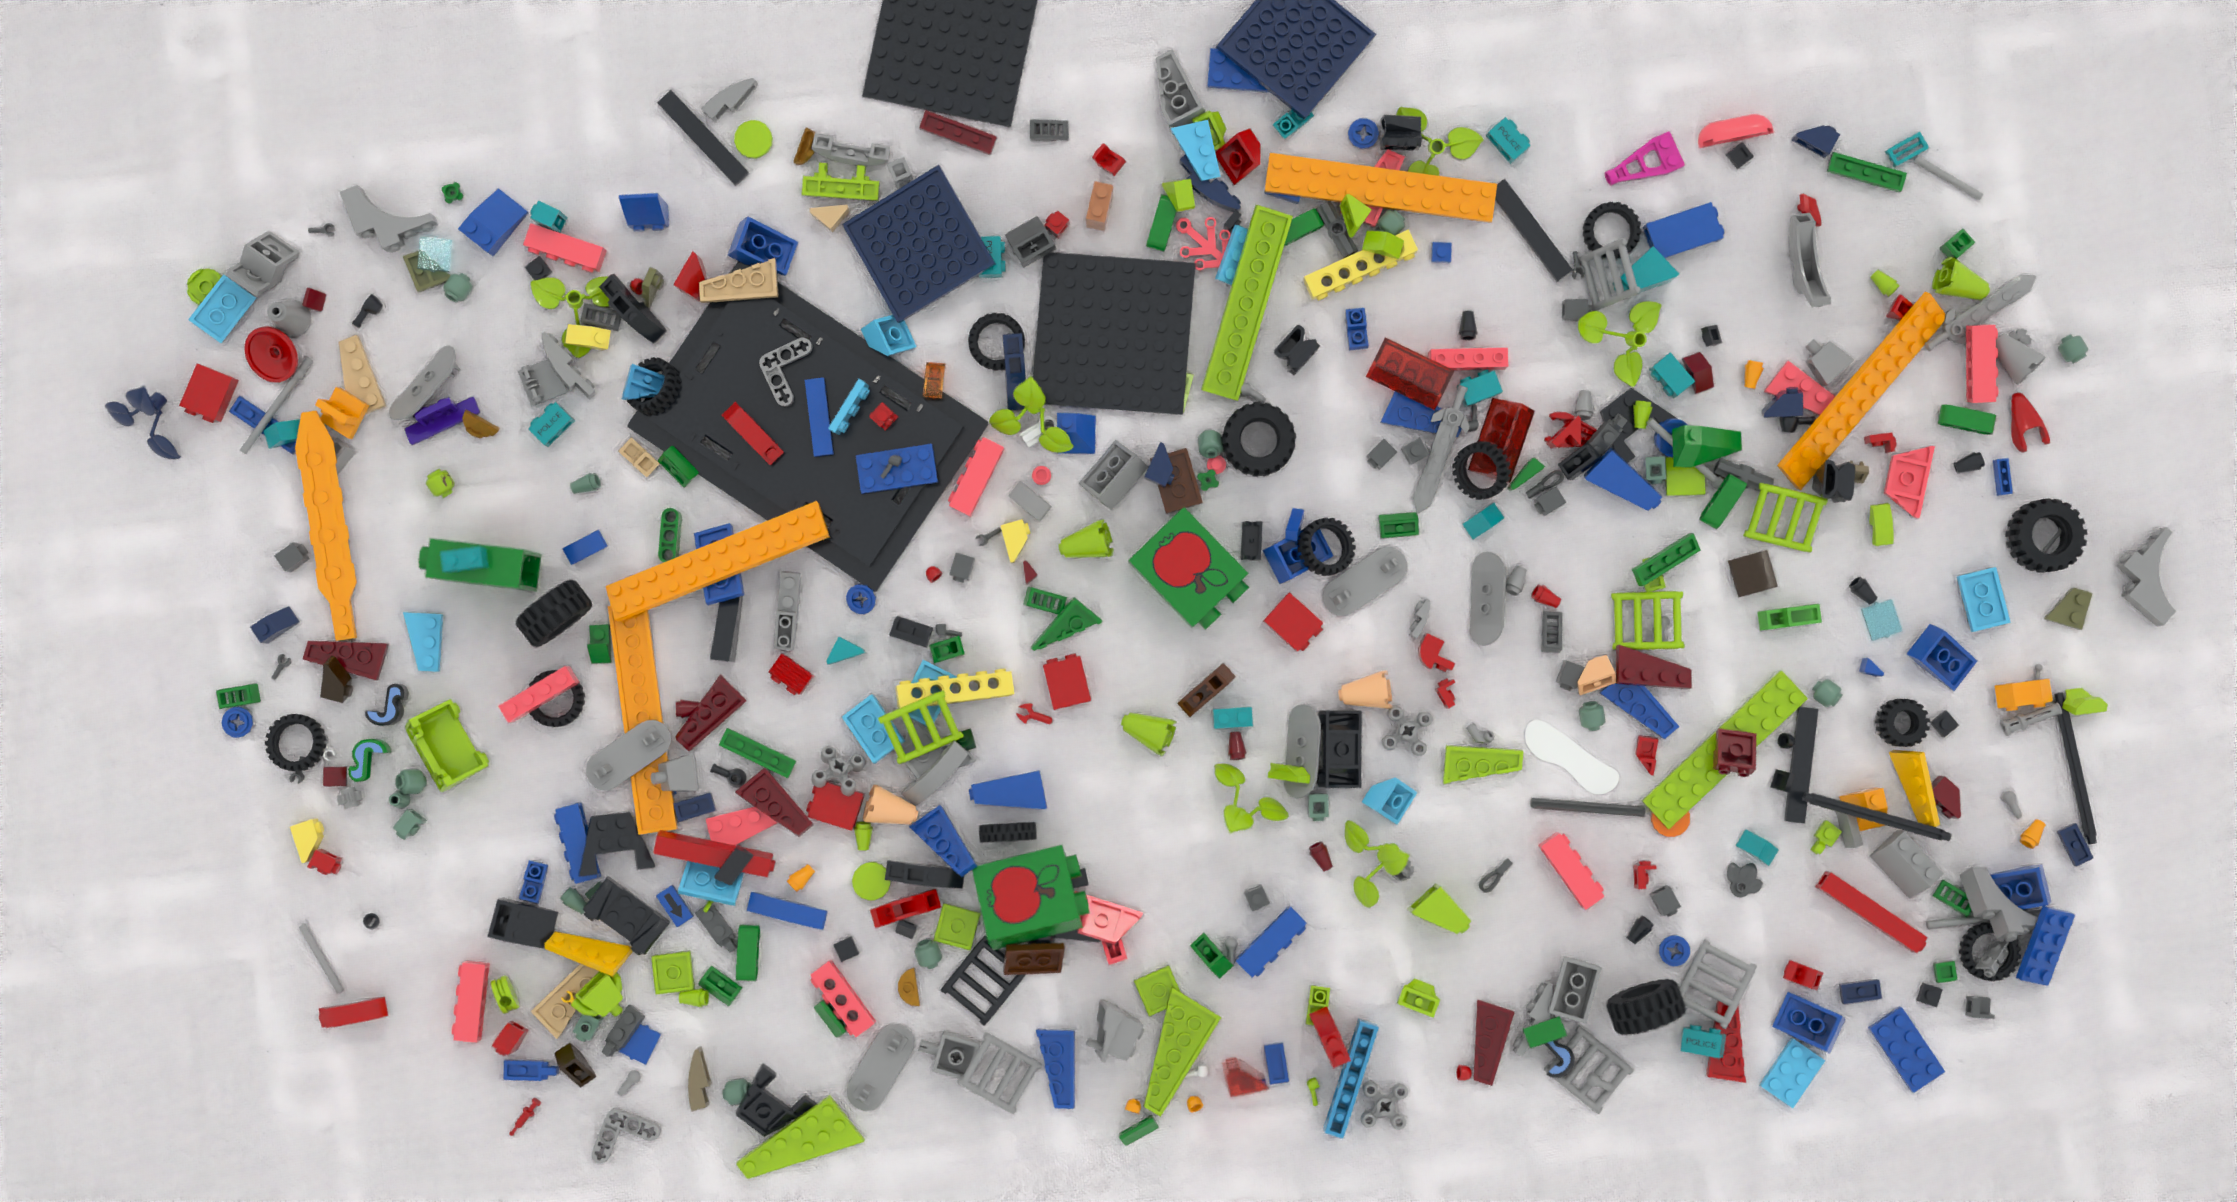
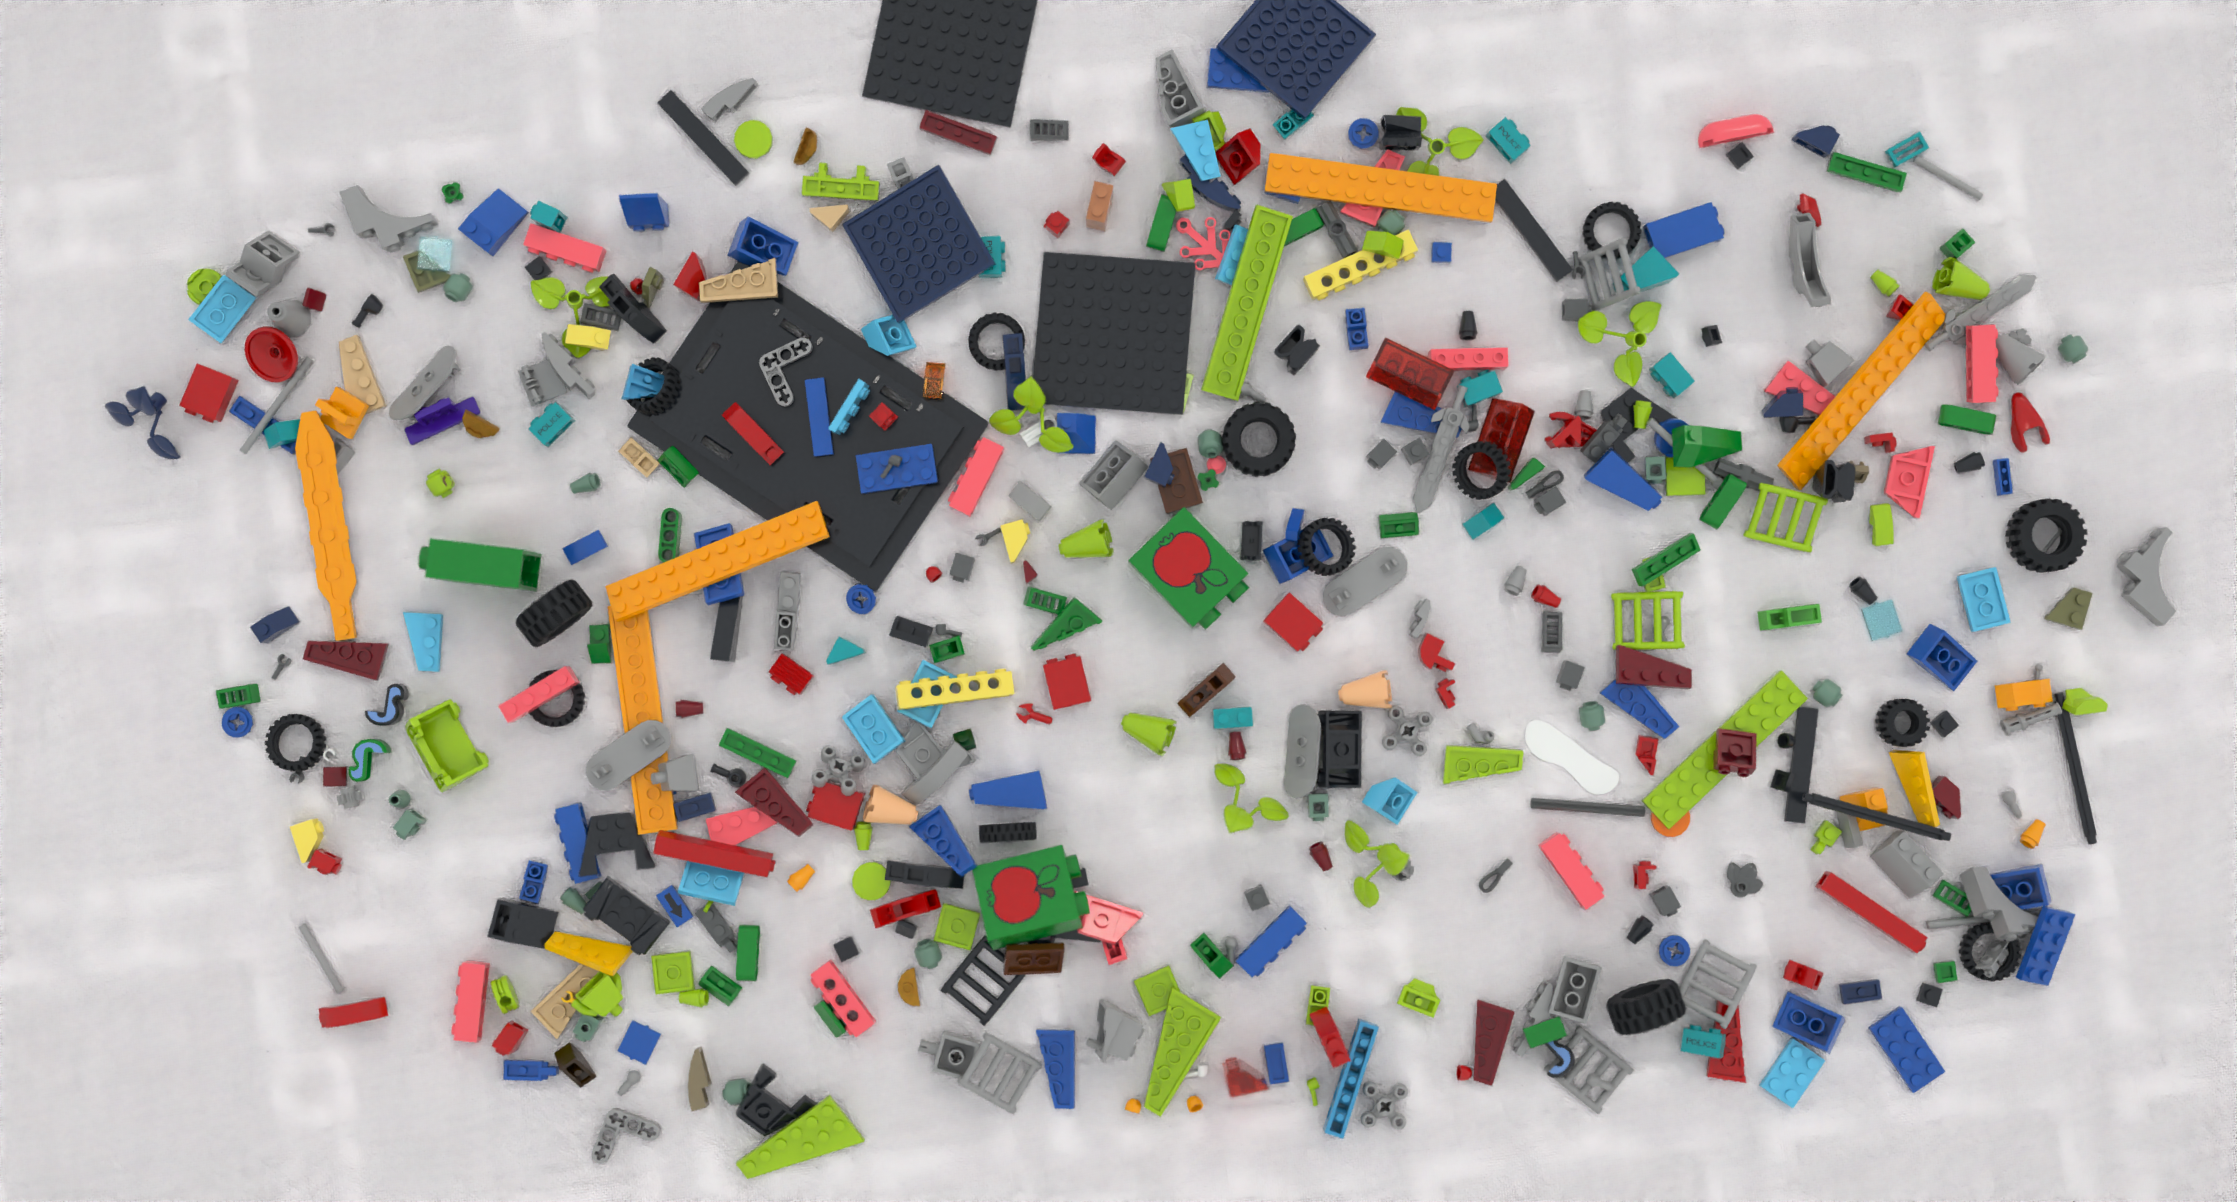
(292, 556): dark grey brick -> none
(335, 681): dark brown slope -> none
(368, 919): black hinge -> none
(410, 781): sand green head -> none
(464, 559): teal brick -> none
(527, 1112): red piece -> none
(623, 1030): dark grey hinge -> none
(712, 710): dark red wing -> none
(733, 865): black slope -> none
(787, 910): blue slope -> none
(848, 153): light grey slope -> none
(880, 1067): light grey piece -> none
(921, 705): lime bar -> none
(1030, 241): dark grey slope -> none
(1041, 475): coral plate -> none
(1138, 1130): green slope -> none
(1289, 773): lime slope -> none
(1354, 213): lime slope -> none
(1440, 910): lime slope -> none
(1487, 598): light grey piece -> none
(1579, 461): black slope -> none
(1596, 675): light nougat slope -> none
(1667, 154): dark pink plate -> none
(1700, 371): dark red slope -> none
(1752, 373): light orange cone -> none
(1752, 573): dark brown slope -> none
(1757, 847): teal slope -> none
(1870, 668): blue slope -> none
(1978, 1007): dark grey panel -> none
(2075, 844): dark blue plate -> none

